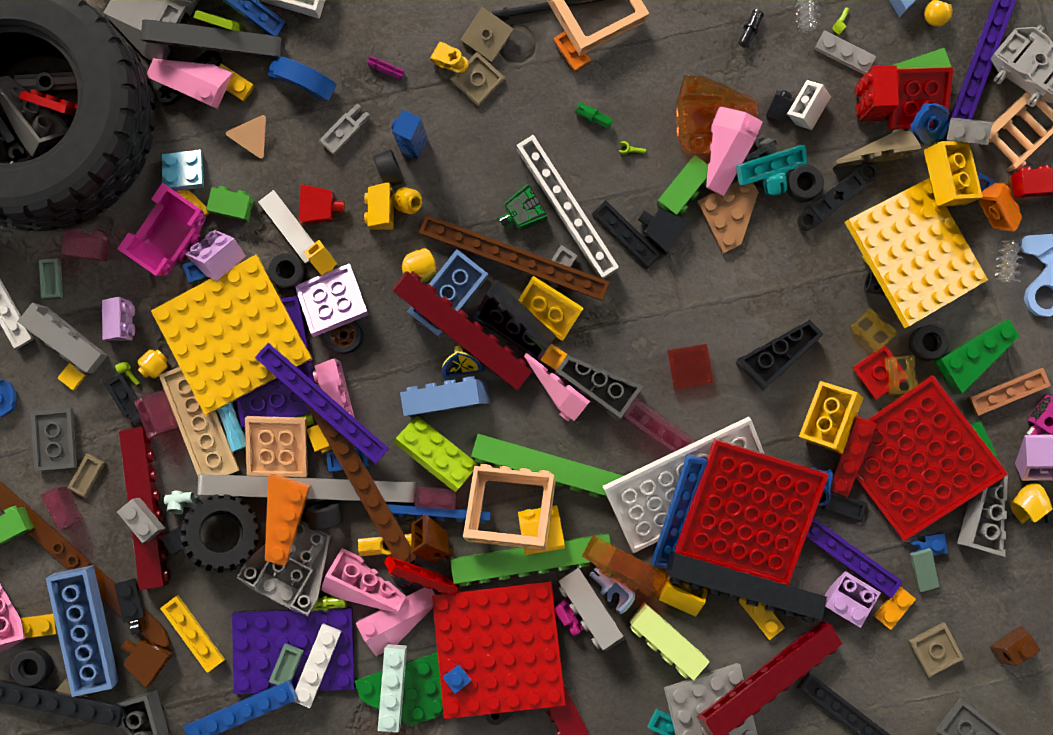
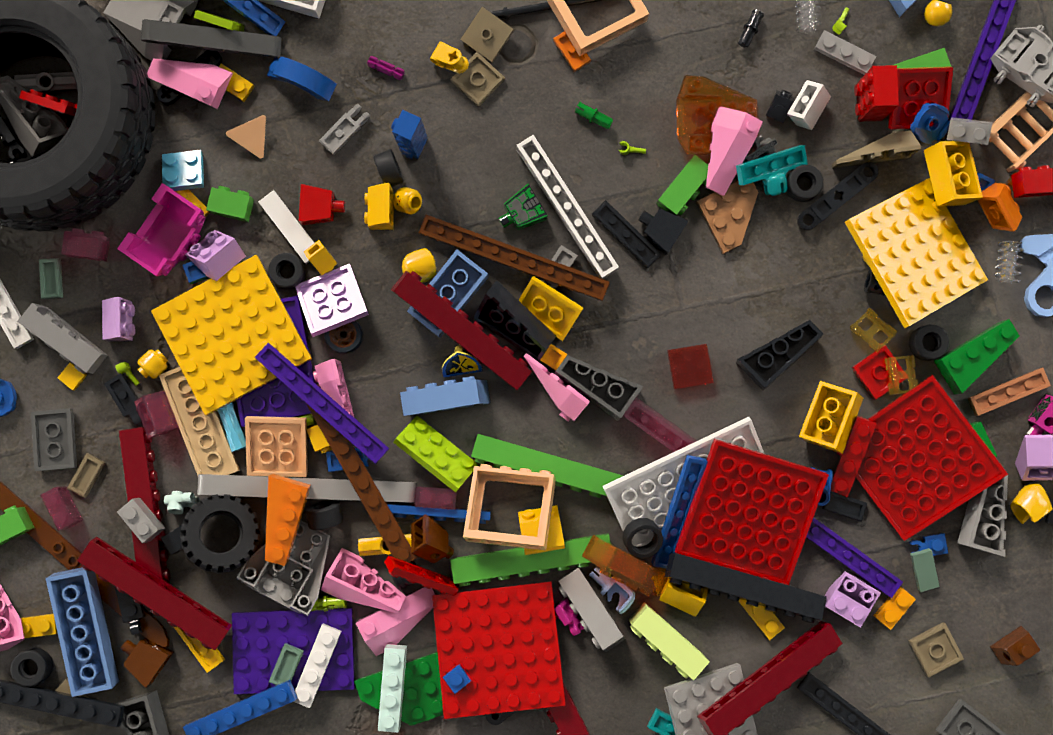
(154, 593): none -> dark red brick
(646, 550): none -> black tyre

